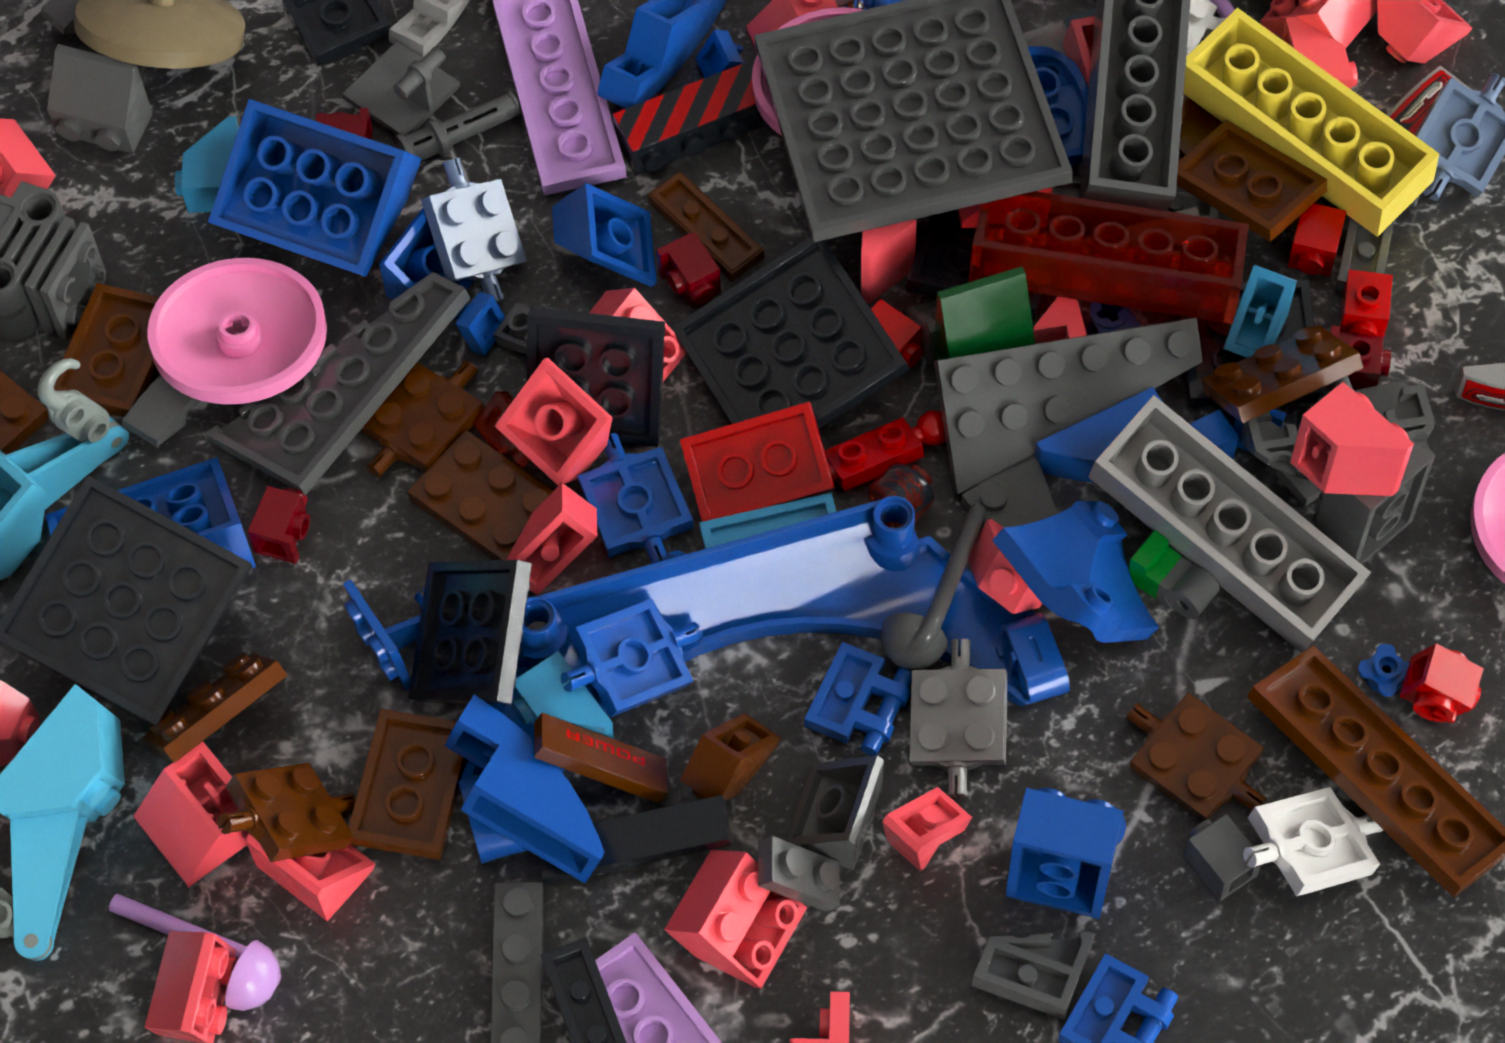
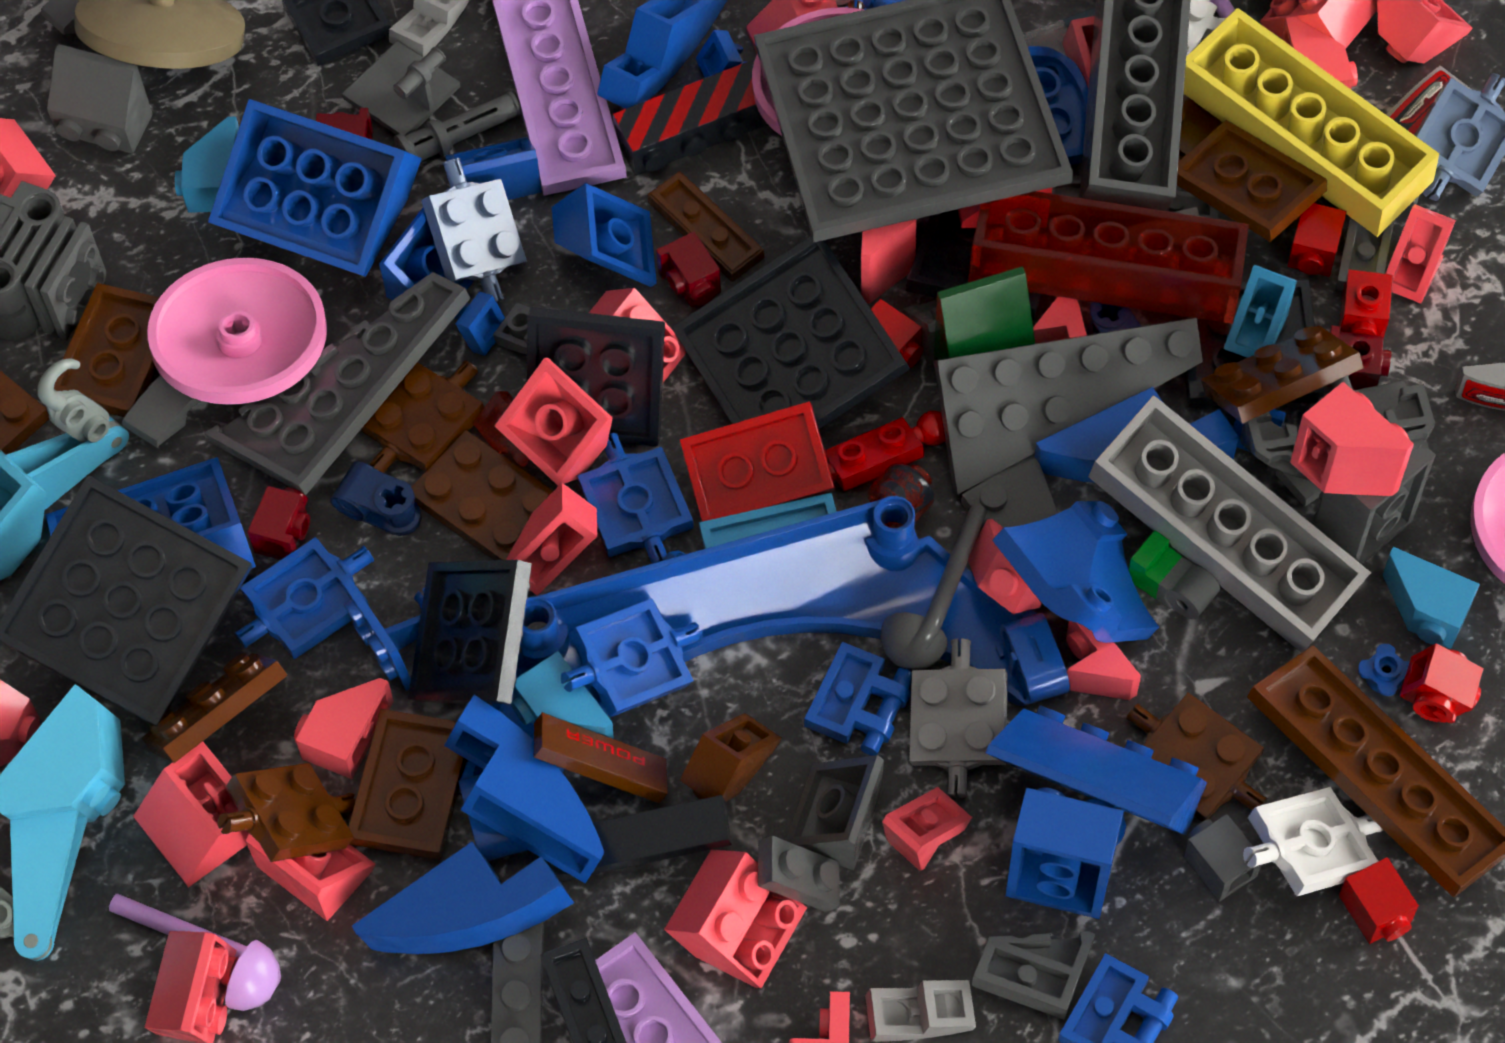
(301, 597): none -> blue plate
(342, 727): none -> coral slope
(377, 500): none -> dark blue piece
(463, 906): none -> blue slope
(510, 161): none -> blue slope
(920, 1012): none -> light grey slope
(1101, 769): none -> blue slope
(1104, 666): none -> coral slope
(1379, 901): none -> red brick
(1419, 252): none -> coral slope
(1429, 597): none -> dark azure slope

